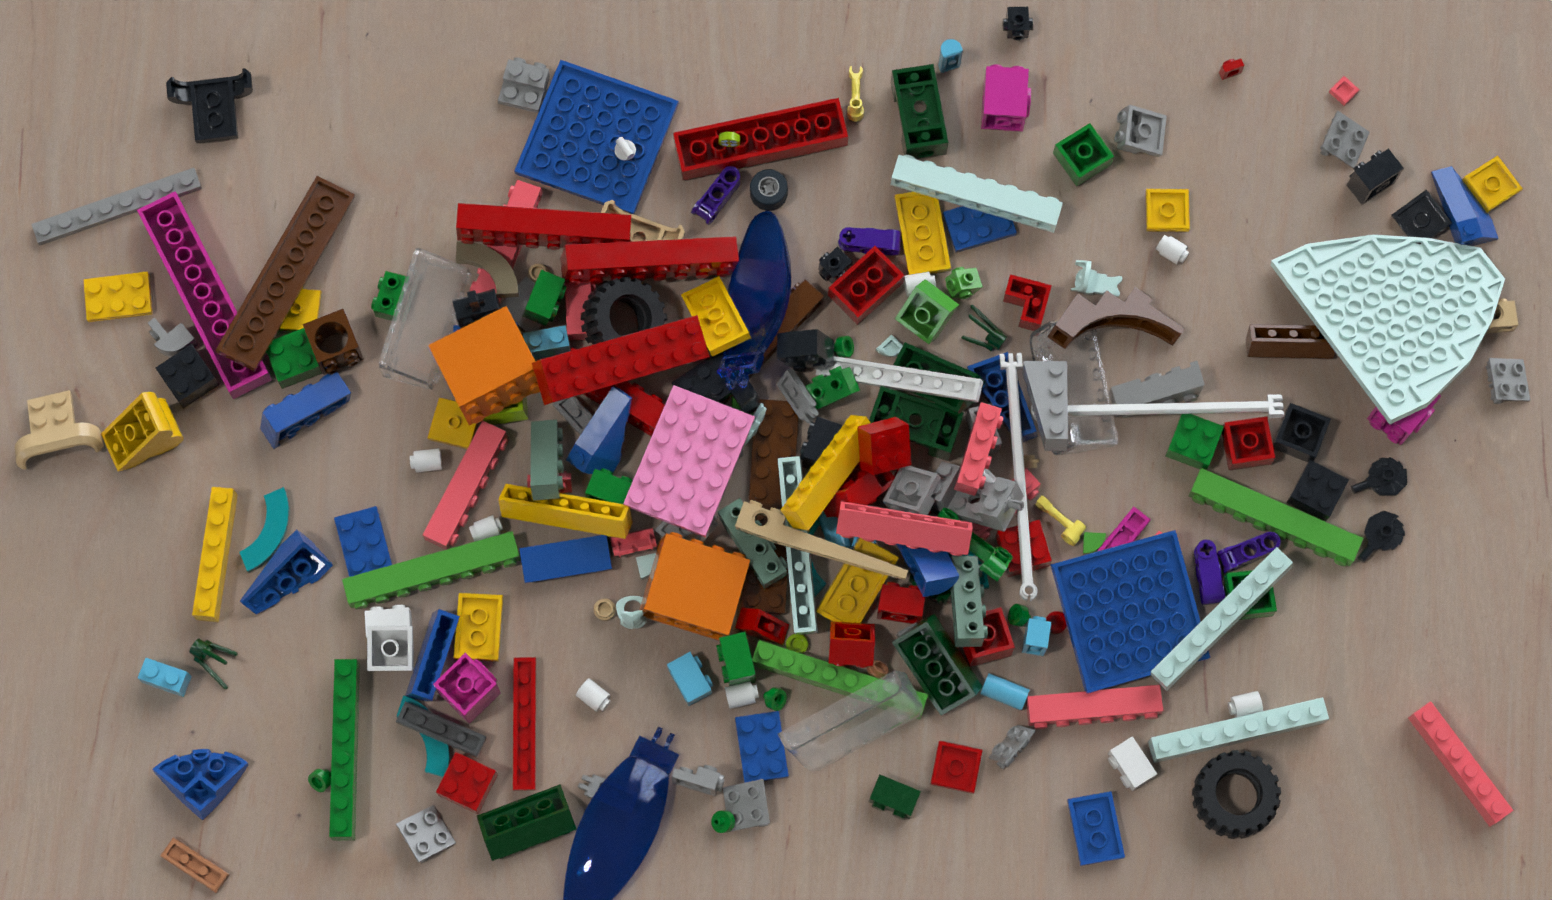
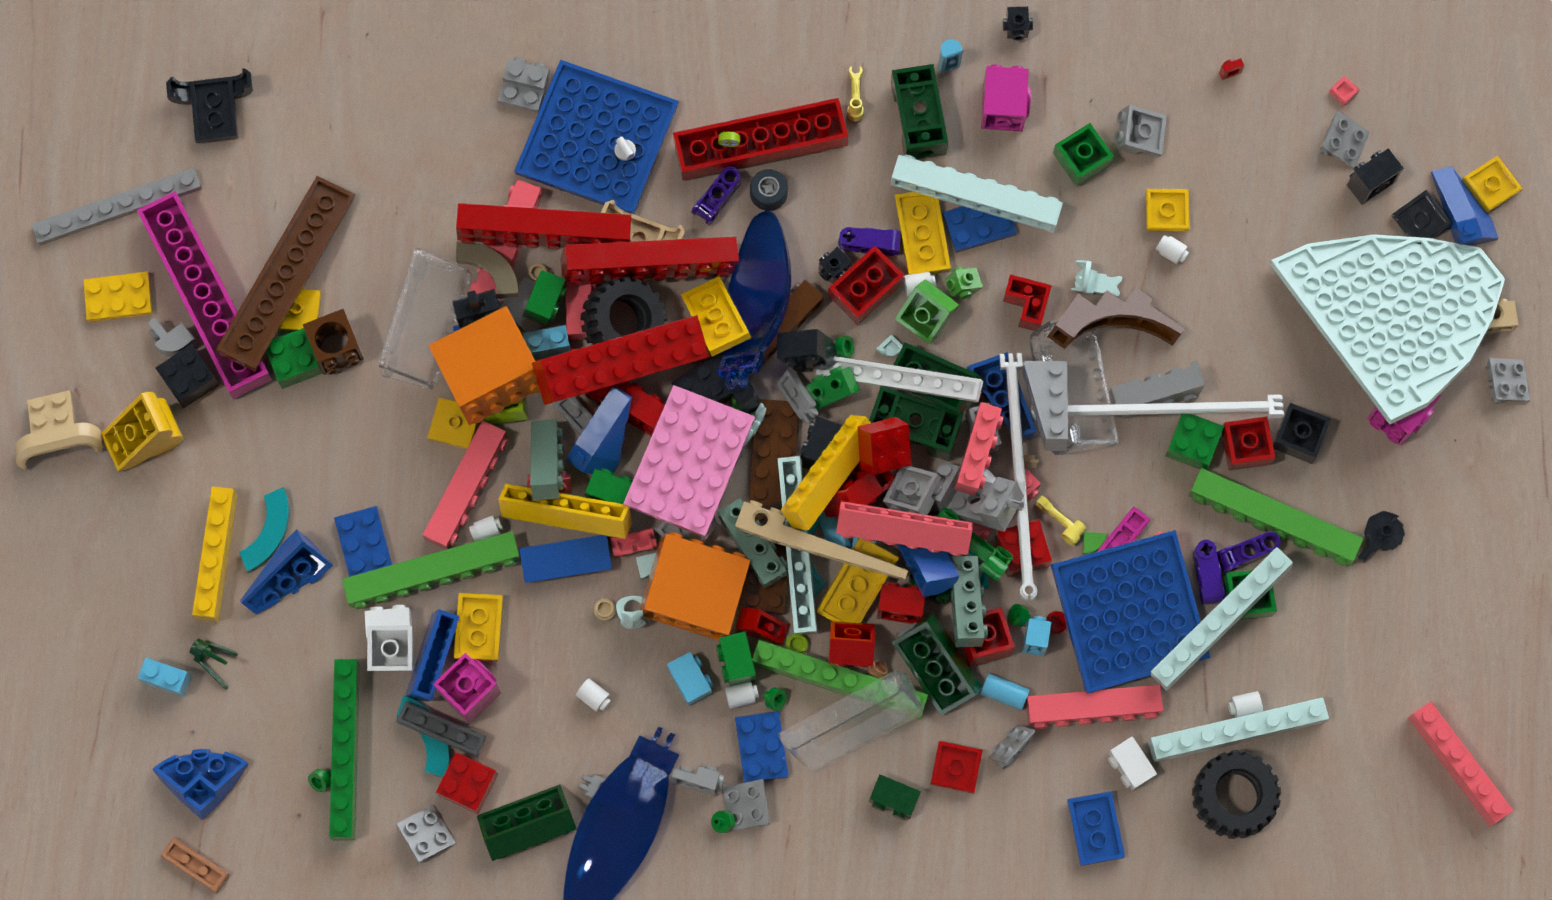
(303, 408): blue wedge -> none
(388, 296): green brick -> none
(426, 460): white brick -> none
(524, 724): red plate -> none
(995, 336): dark green plant -> none
(1287, 342): reddish brown brick -> none
(1317, 491): black brick -> none
(1385, 478): black piece -> none

